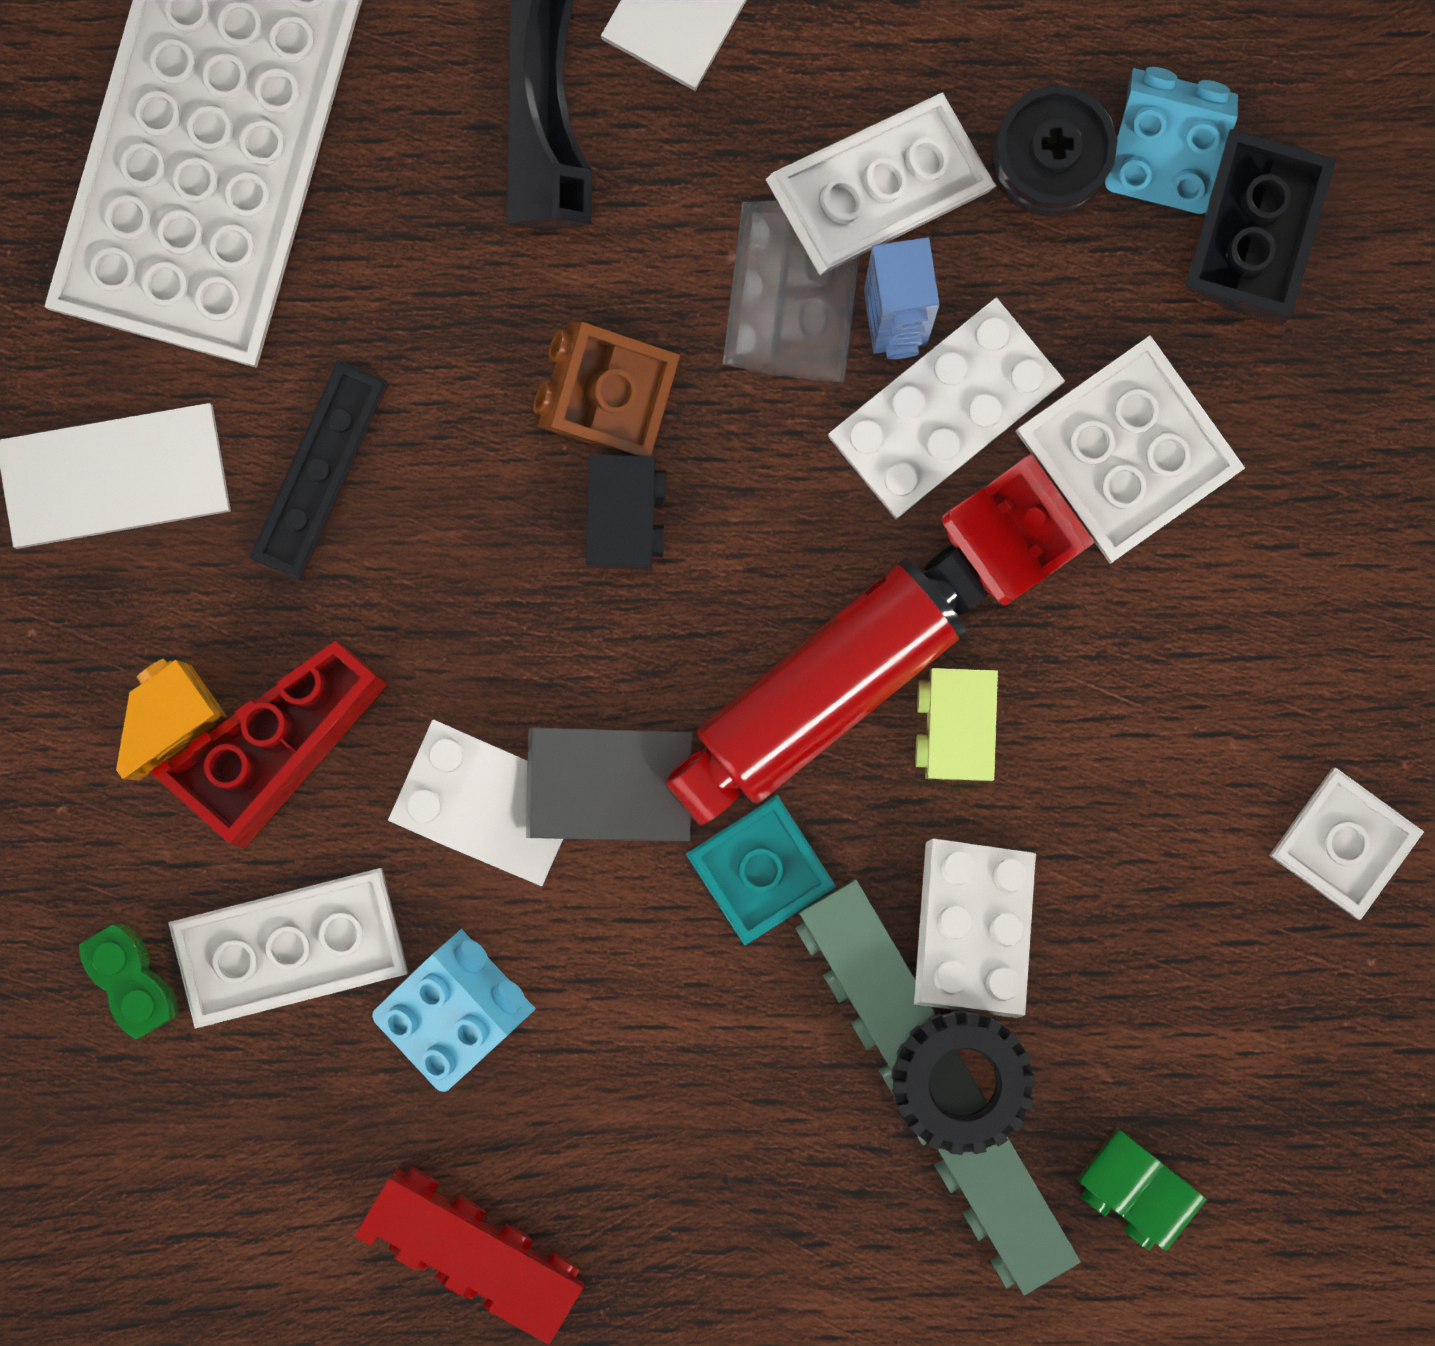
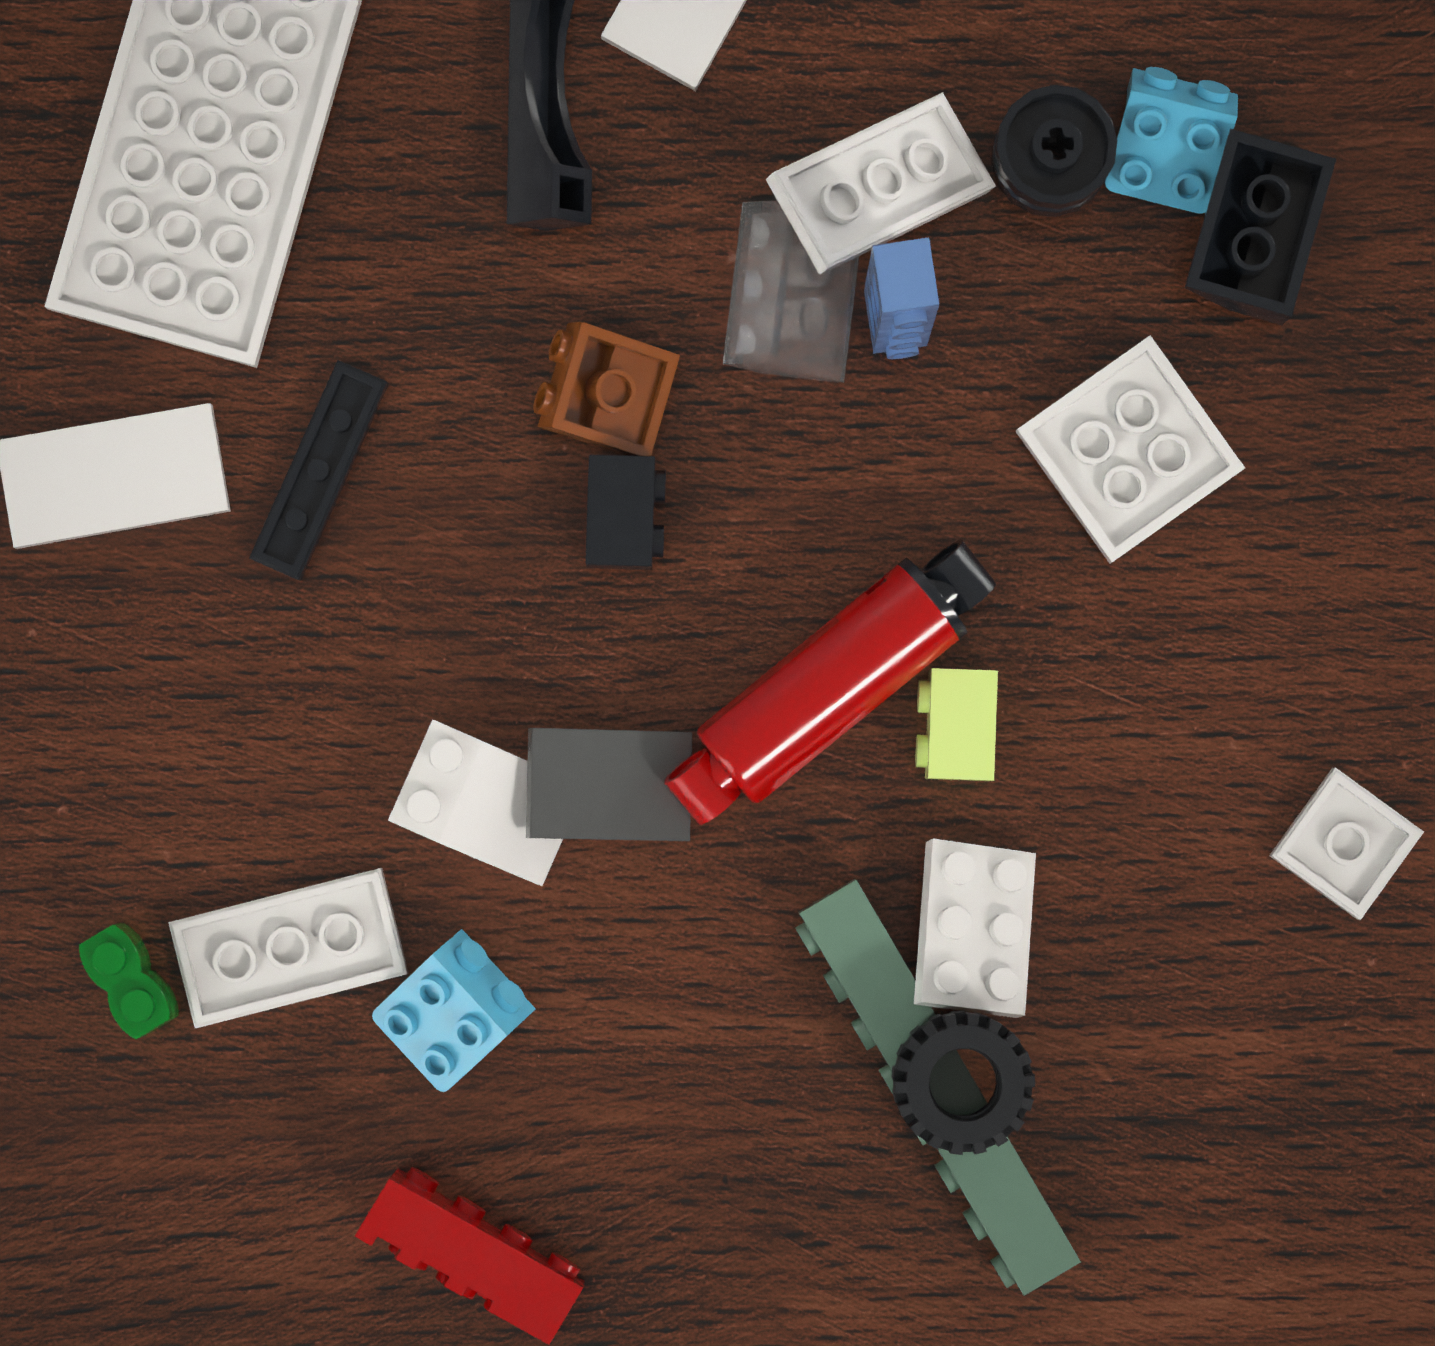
(164, 717): light orange slope -> none
(271, 744): red wedge -> none
(761, 870): teal tile -> none
(946, 408): white plate -> none
(1016, 531): red bracket -> none
(1140, 1190): green brick -> none

